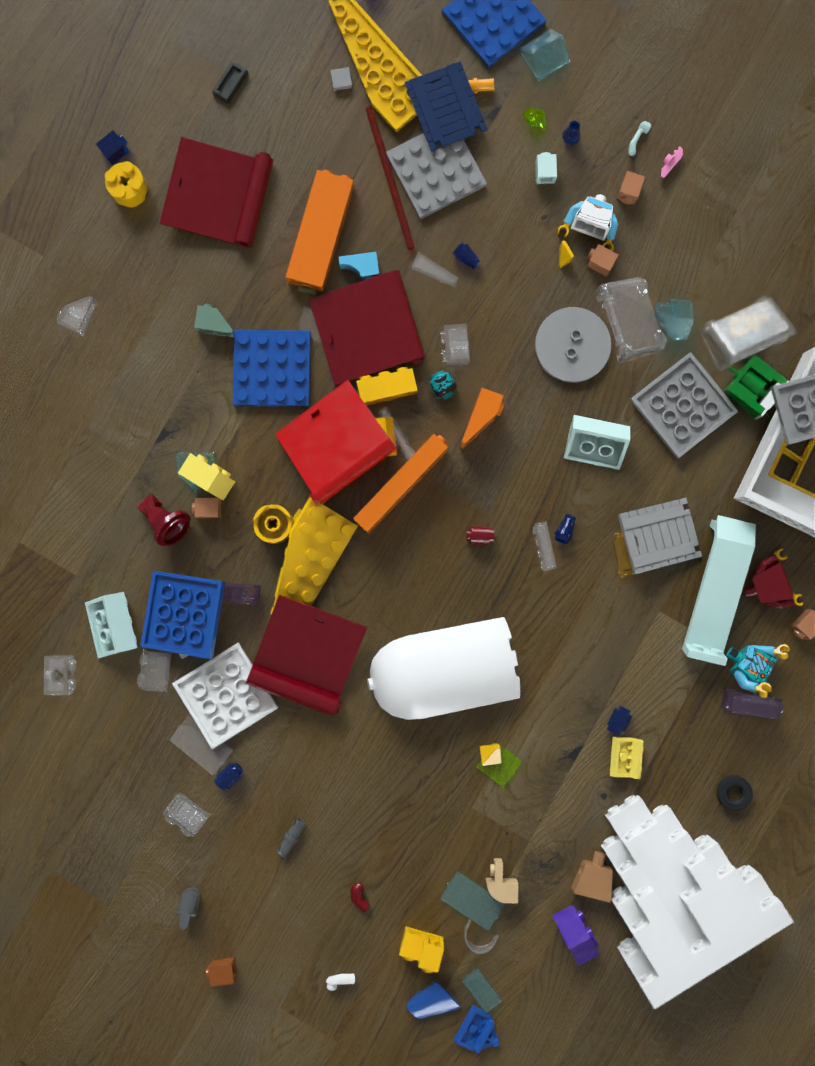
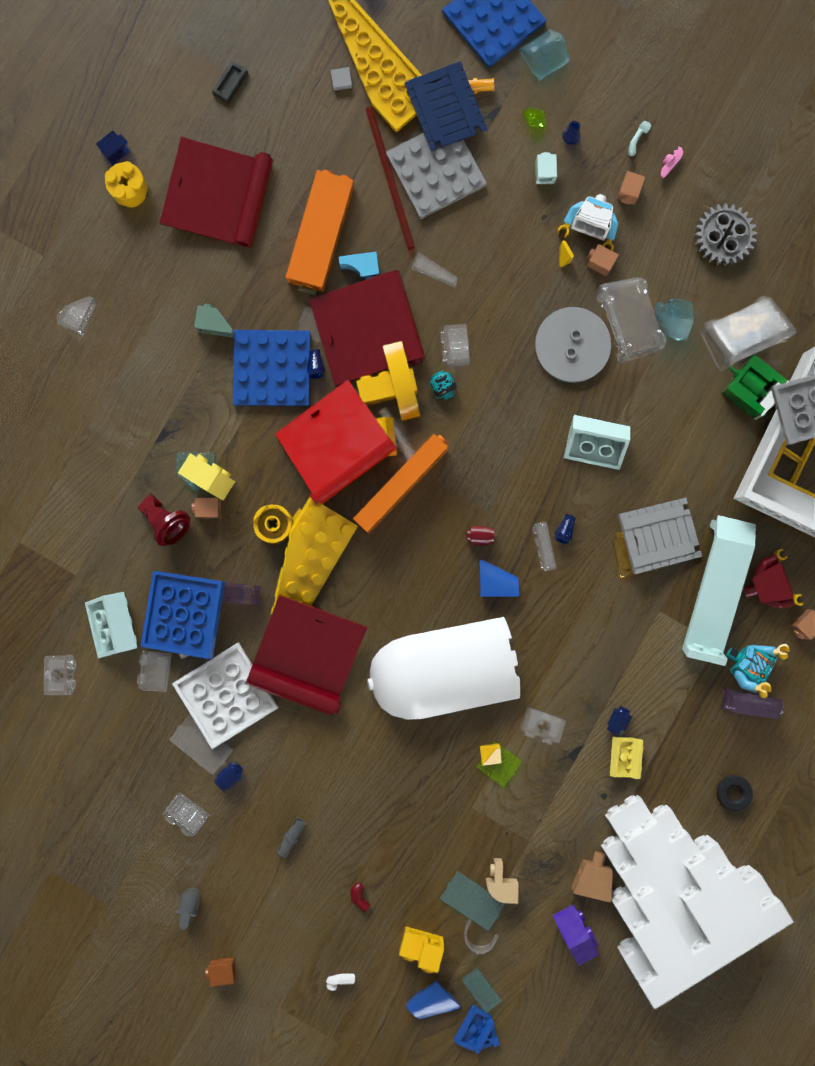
(315, 364): none -> clear blue cone
(401, 380): none -> yellow slope
(466, 255): clear blue cone -> none
(485, 410): orange slope -> none
(496, 582): none -> blue slope
(535, 717): none -> clear brick
(683, 405): light grey plate -> none
(740, 243): none -> light grey gear

